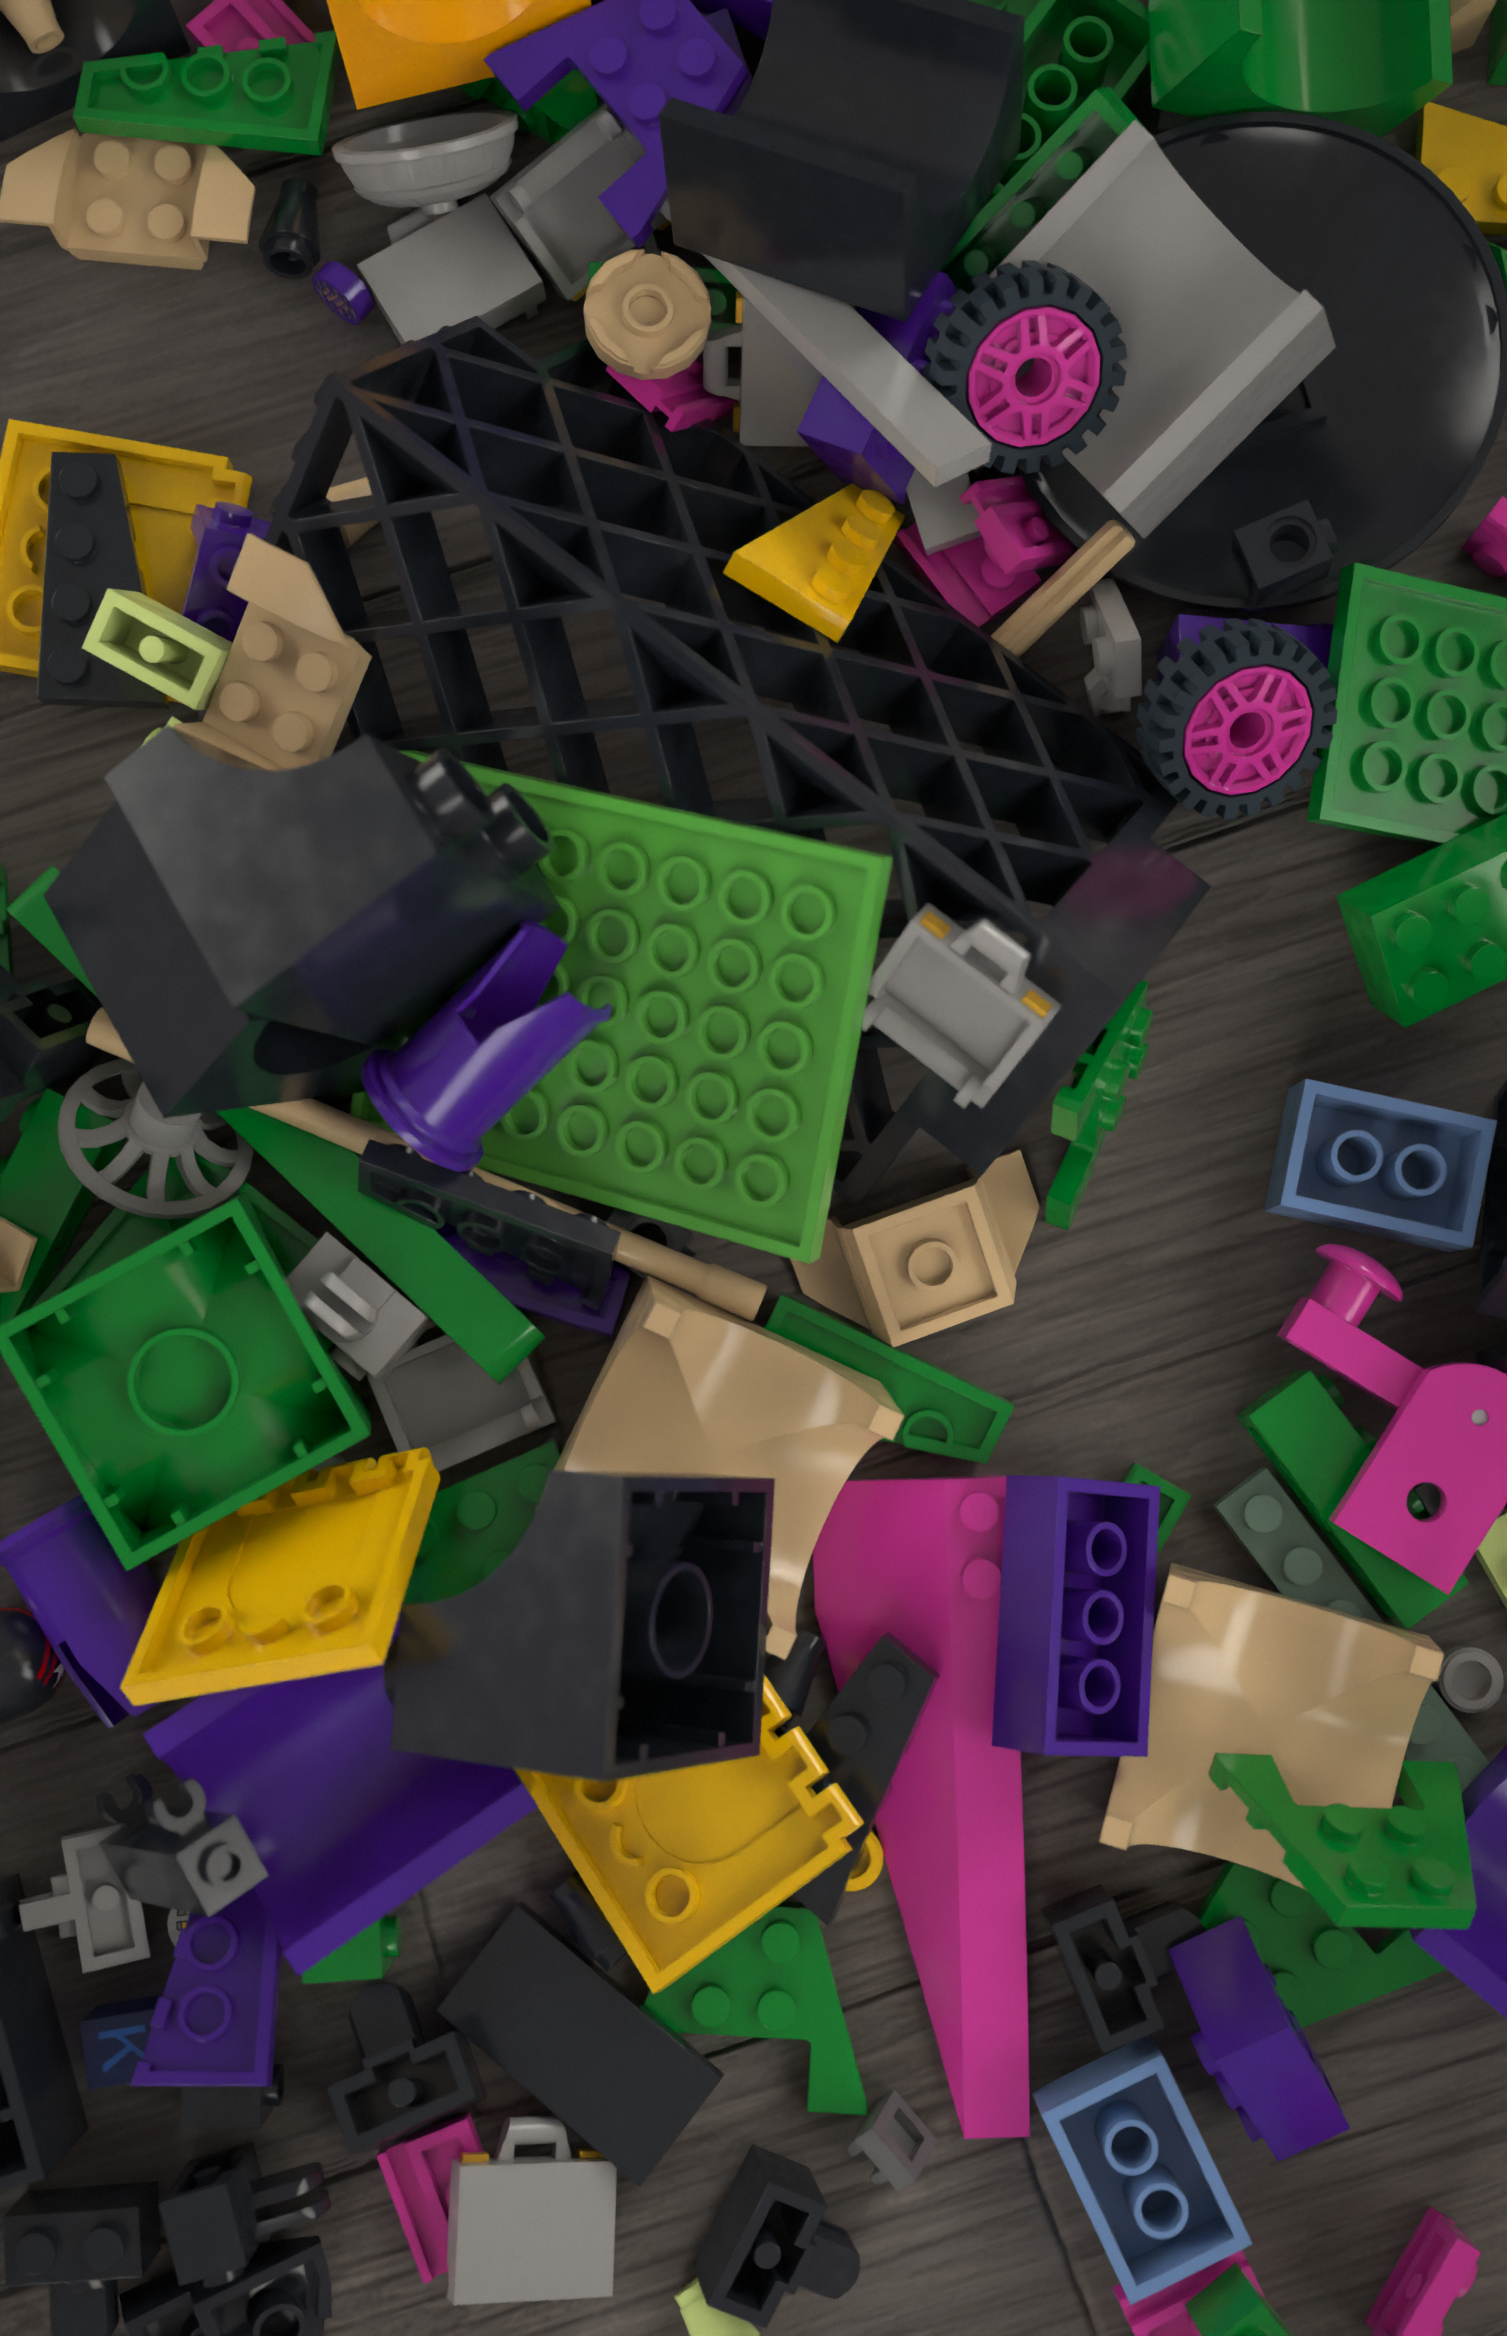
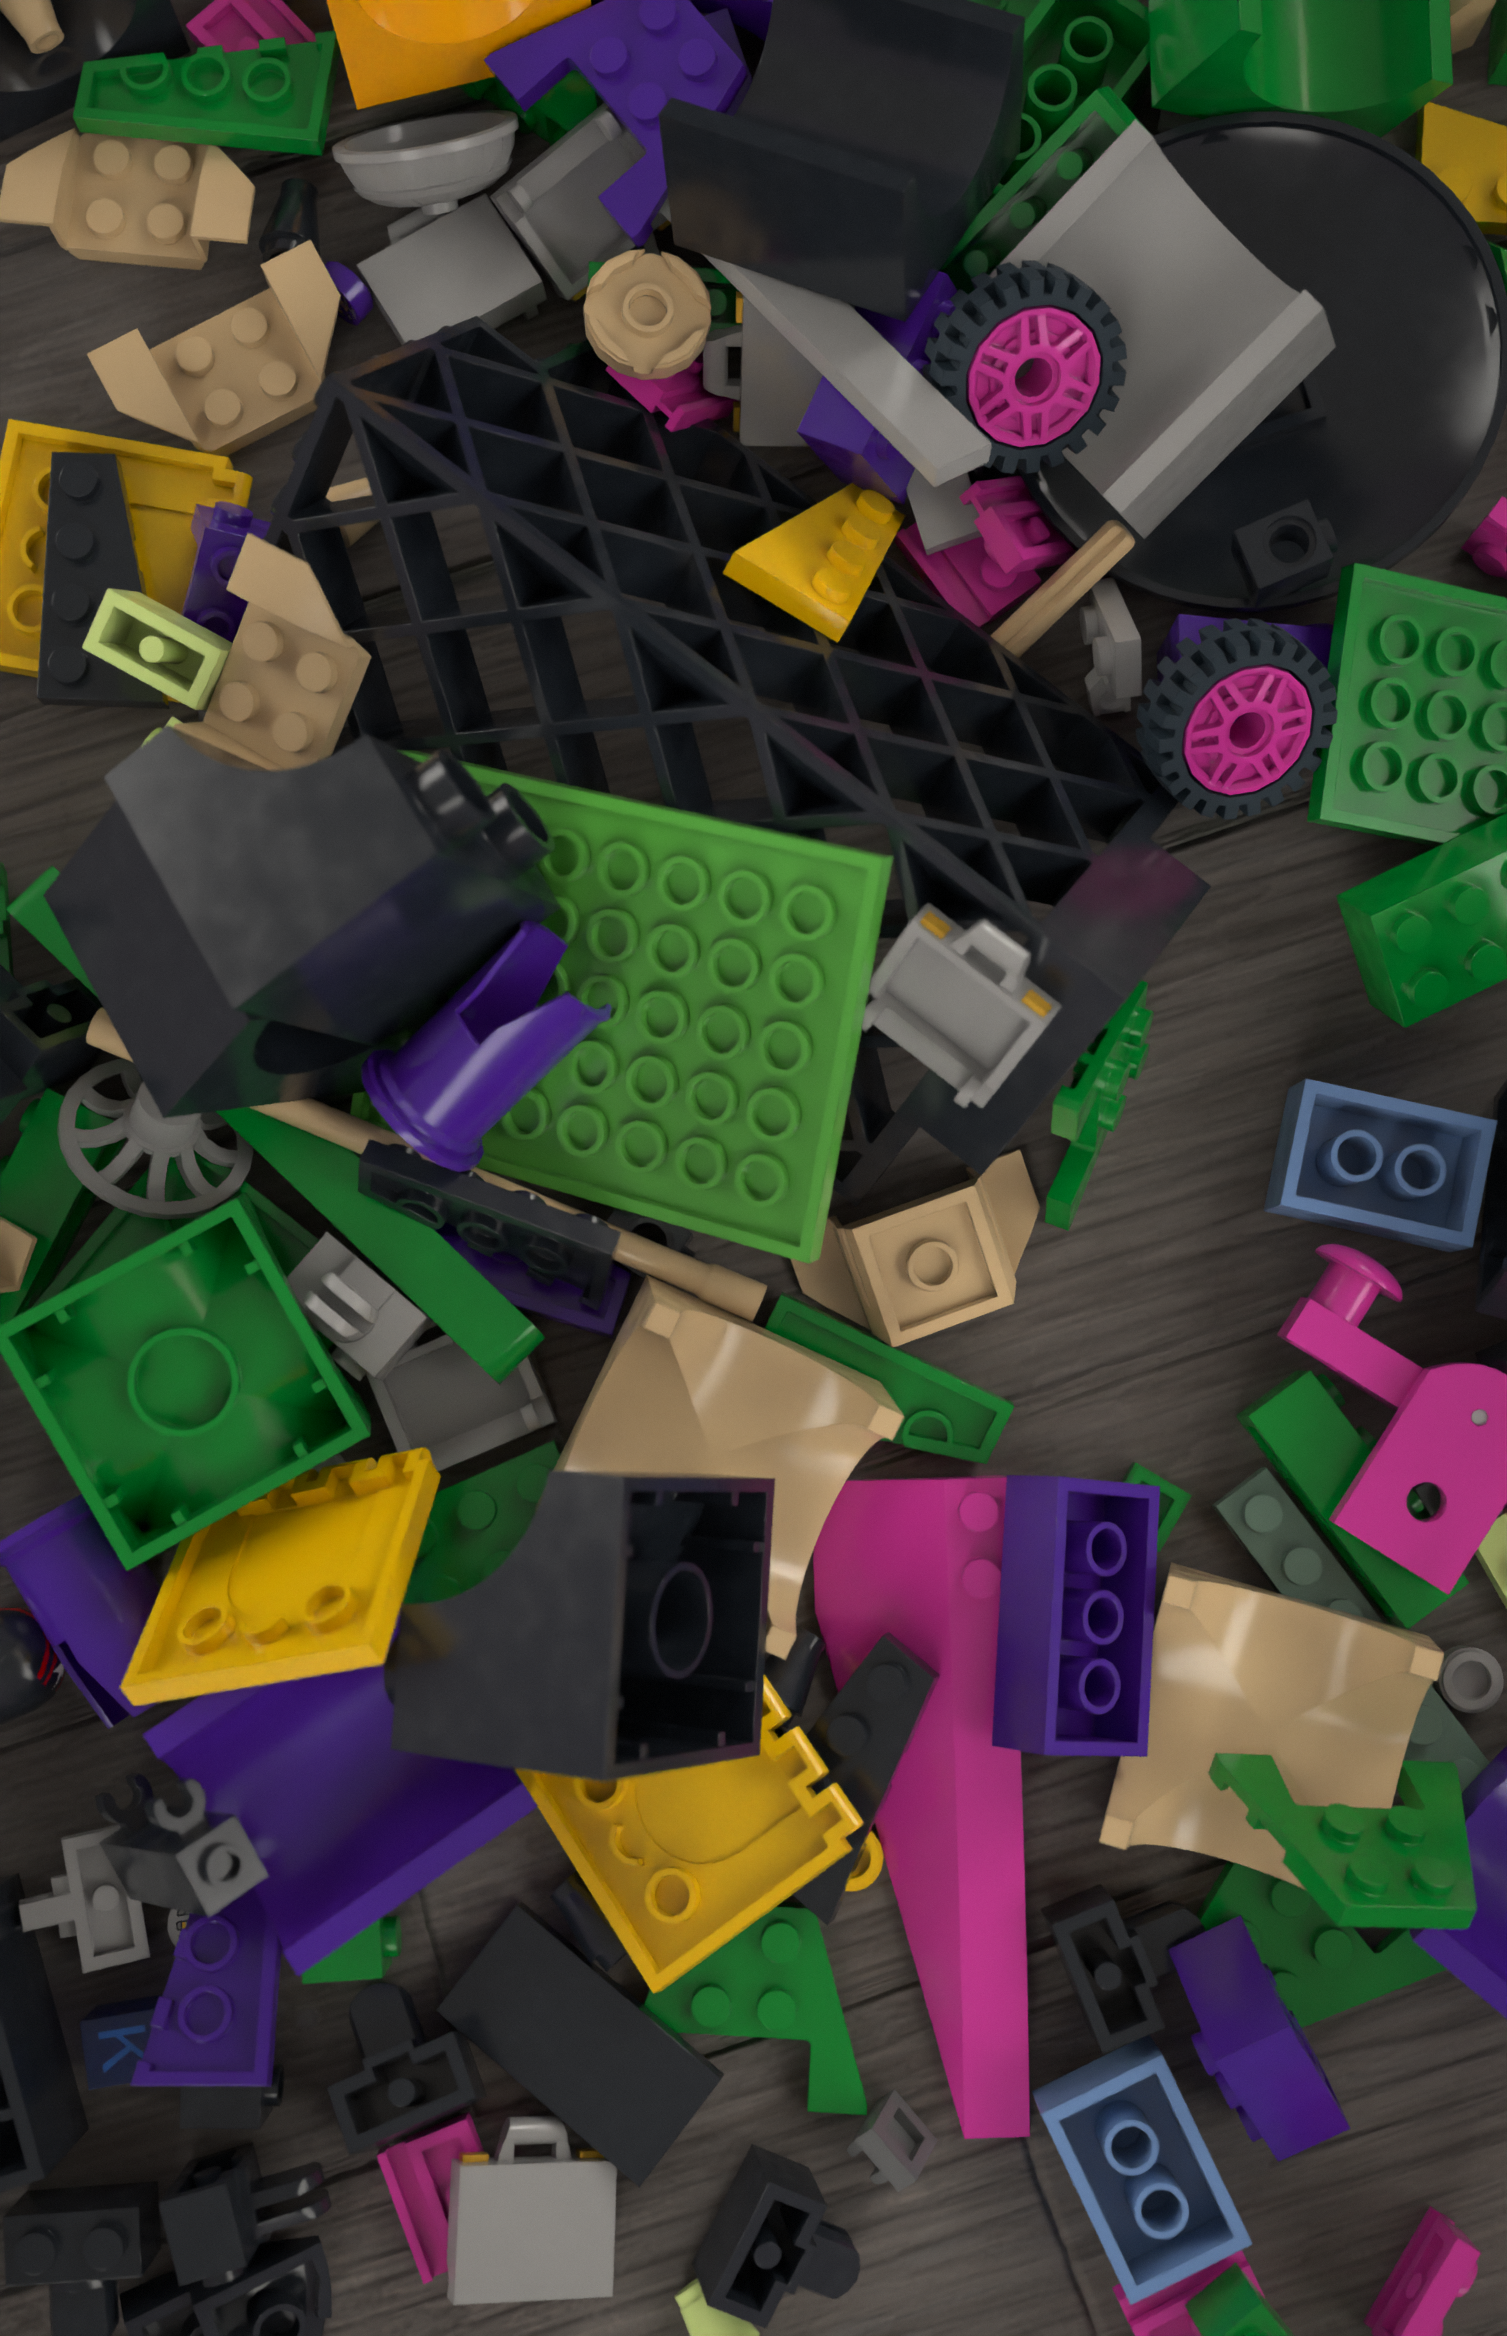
(237, 370): none -> tan piece

